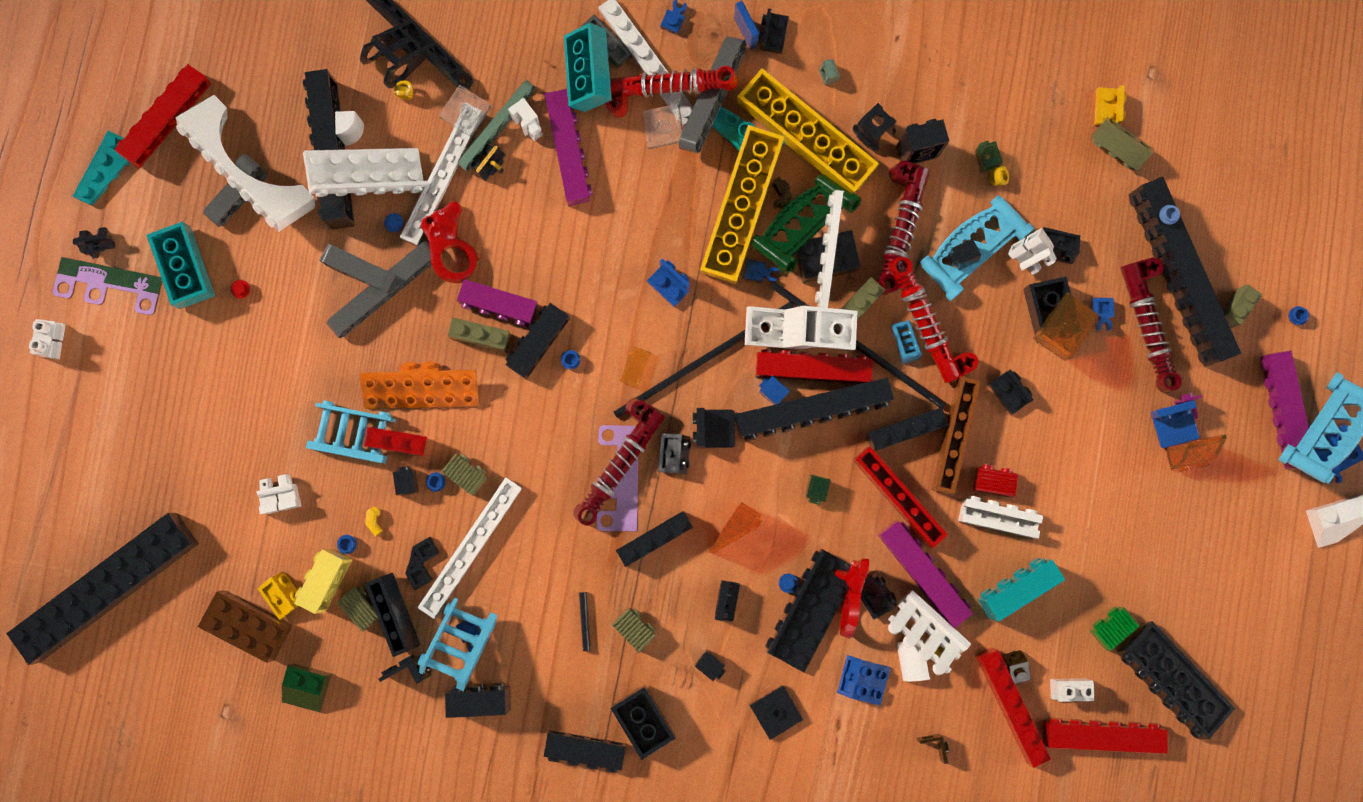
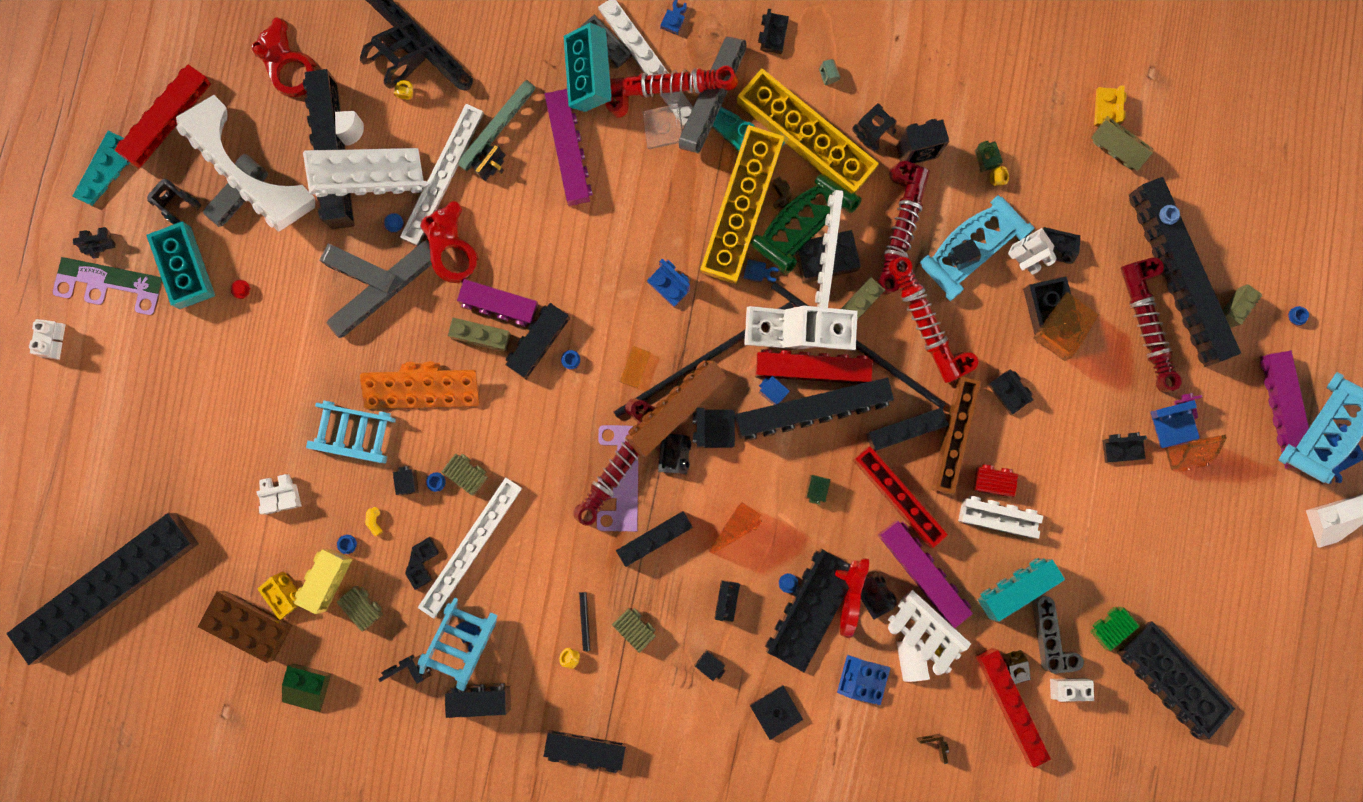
(171, 190): none -> black piece
(274, 51): none -> red animal
(392, 614): black brick -> none
(395, 441): red brick -> none
(465, 111): clear plate -> none
(529, 121): white hips -> none
(569, 658): none -> yellow tile
(643, 722): black brick -> none
(675, 407): none -> dark orange brick
(746, 25): blue tile -> none
(916, 355): dark azure slope -> none
(1053, 633): none -> dark grey beam
(1105, 309): blue plate -> none
(1105, 736): red brick -> none
(1124, 448): none -> black bracket

